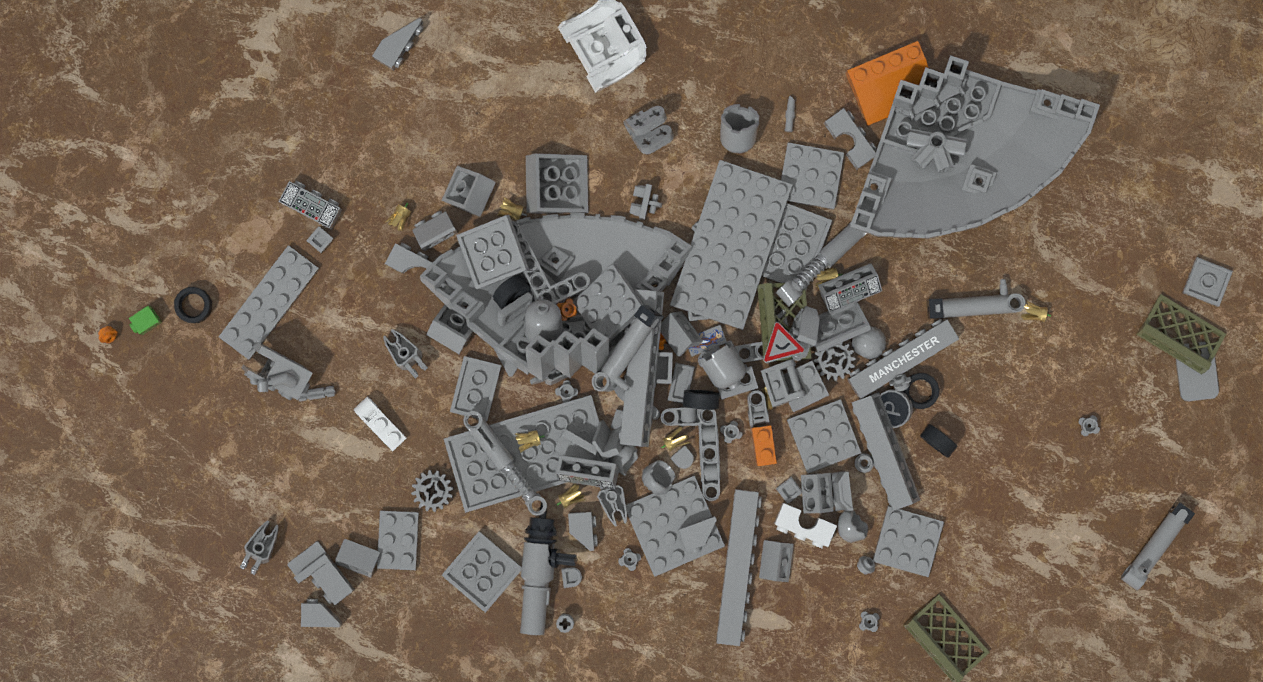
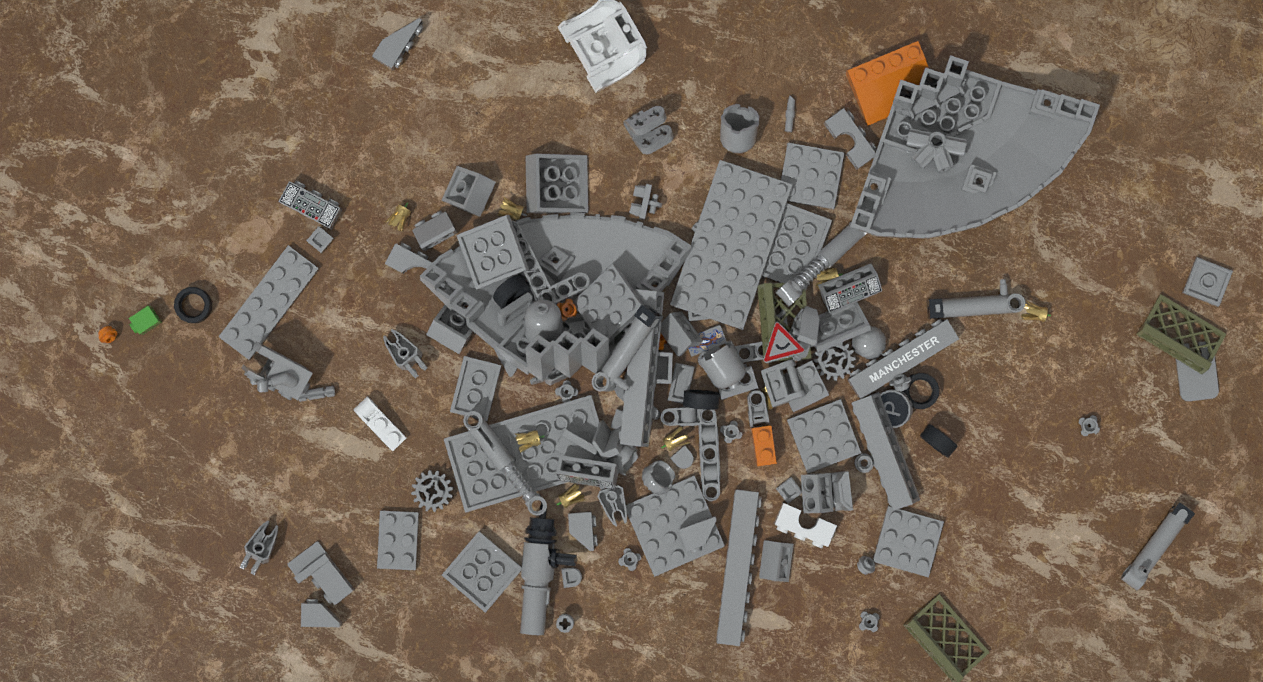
(357, 558): light grey panel -> none
(851, 527): light grey hair -> none

